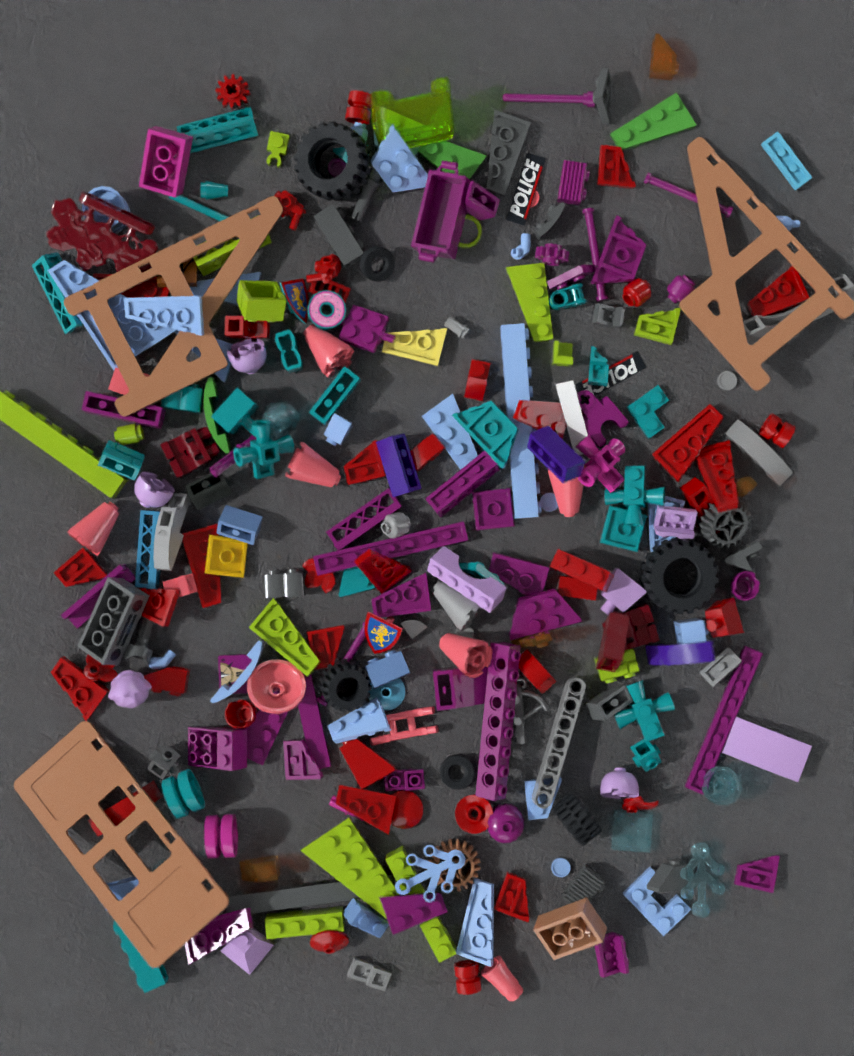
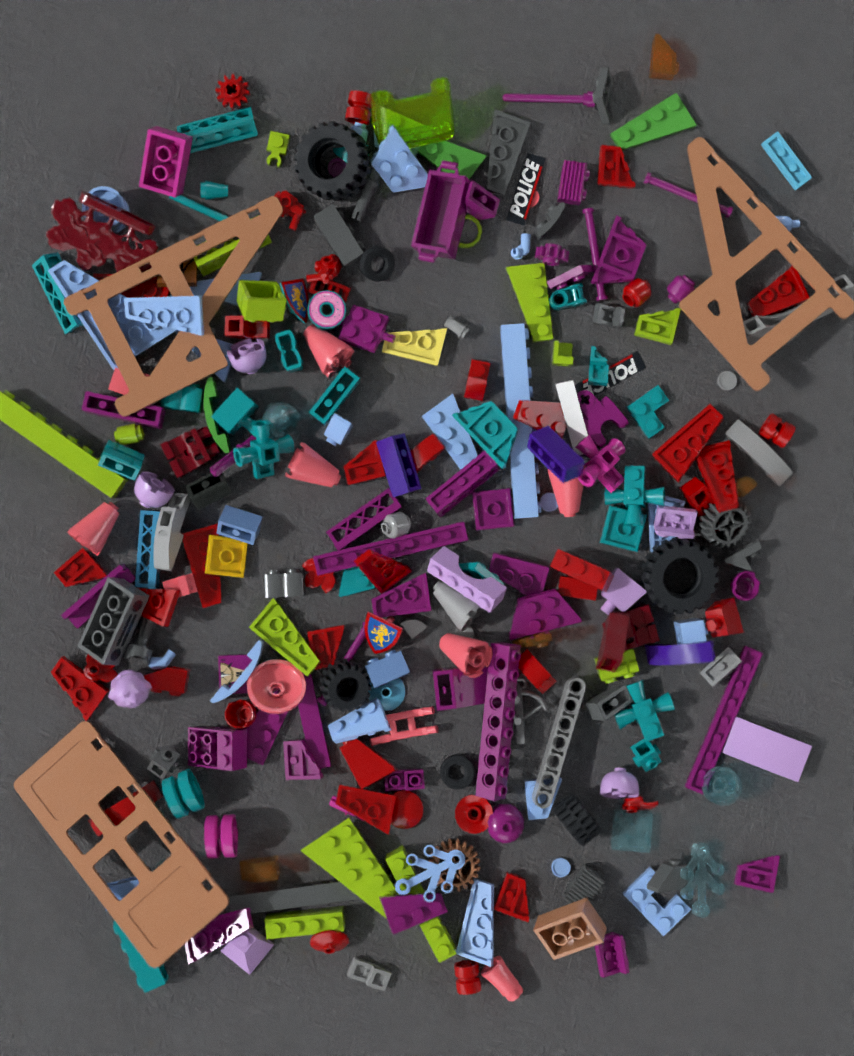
(365, 918): medium blue brick -> none

